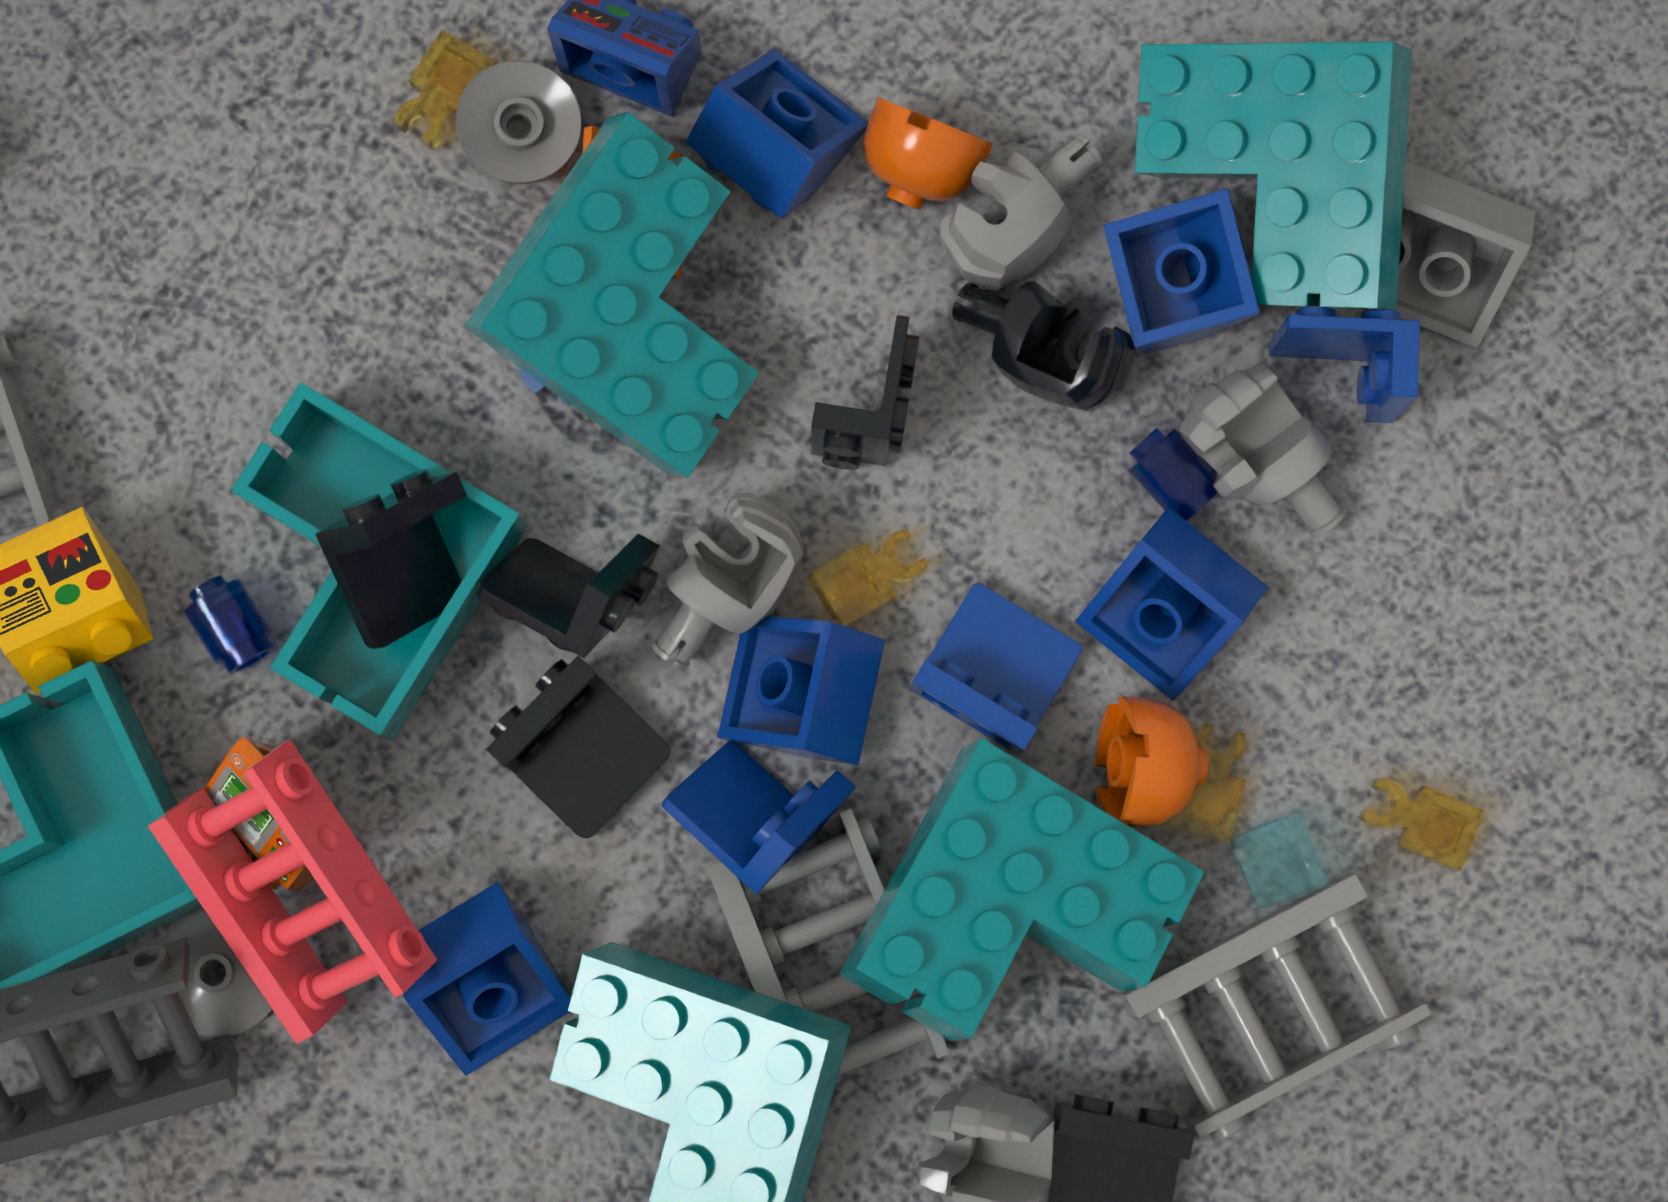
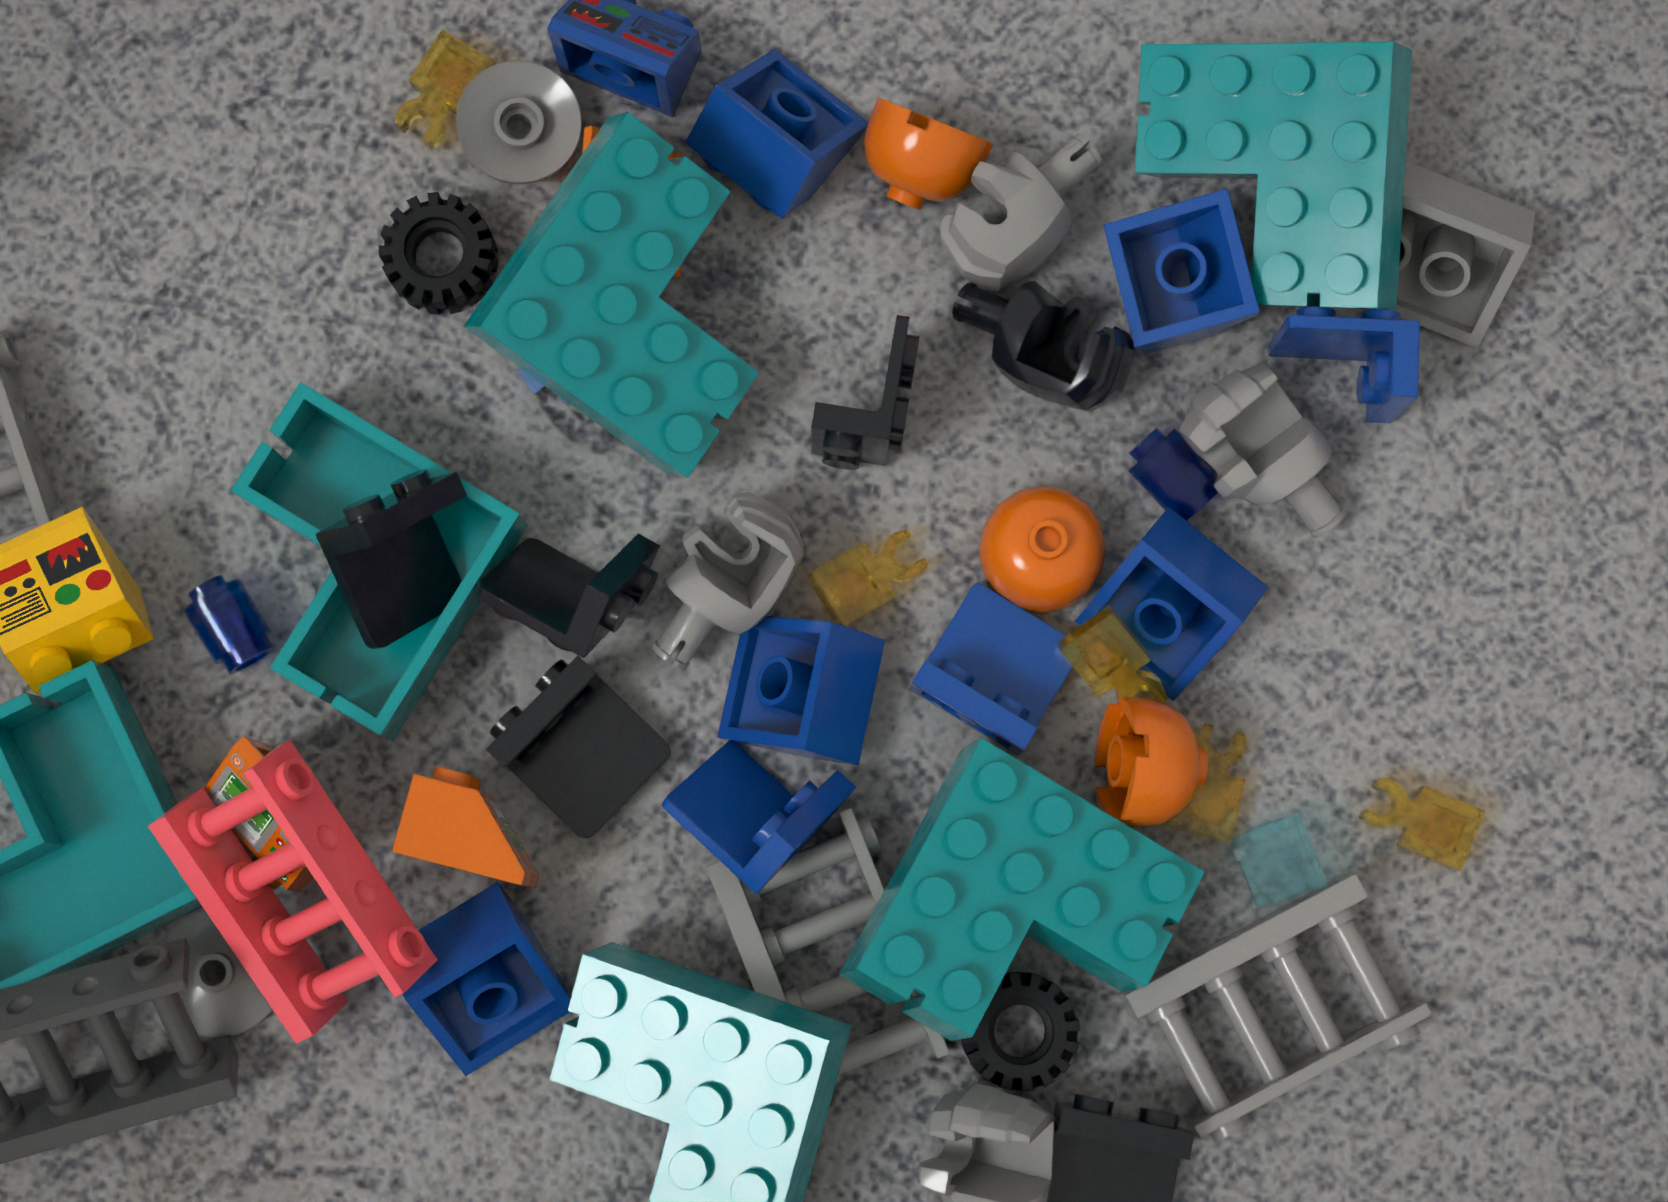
(429, 218): none -> black tyre
(461, 828): none -> orange slope
(1042, 549): none -> orange cylinder
(1057, 1045): none -> black tyre
(1110, 657): none -> clear yellow plate

